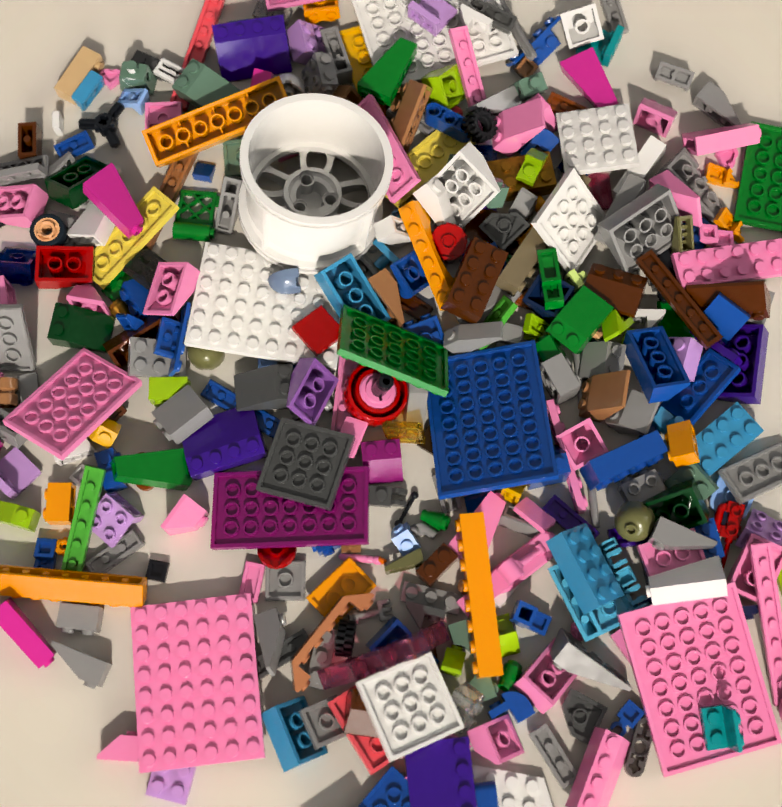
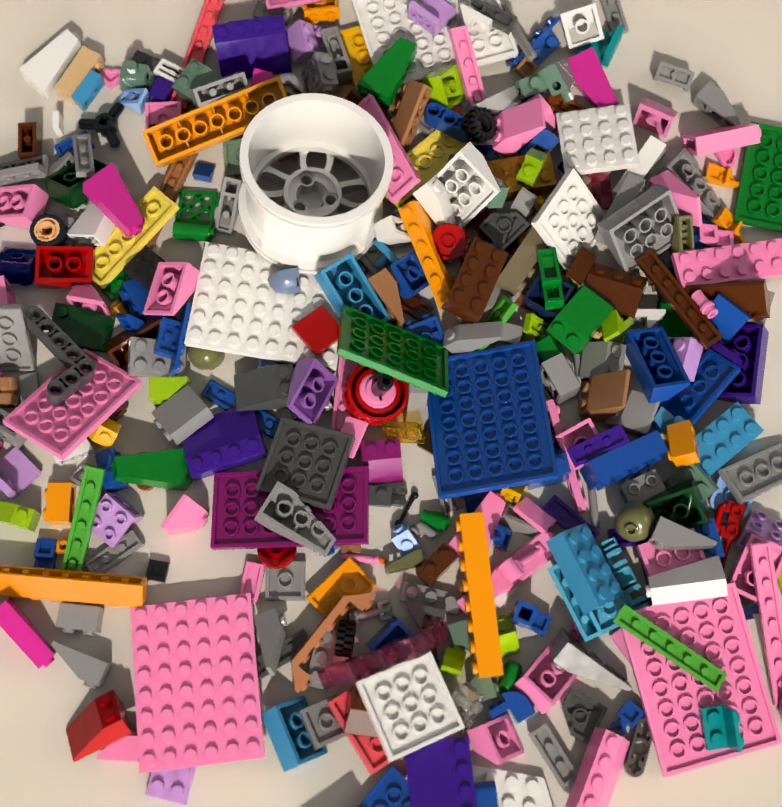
(51, 62): none -> white slope
(62, 353): none -> dark grey beam
(83, 155): none -> light grey plate
(98, 726): none -> red slope
(161, 90): none -> dark purple brick
(218, 88): none -> light grey brick
(290, 517): none -> light grey wedge
(501, 537): none -> blue plate
(559, 79): none -> sand green torso
(581, 265): none -> reddish brown tile
(598, 445): none -> dark purple plate
(669, 647): none -> bright green plate
(706, 307): none -> bright pink pin

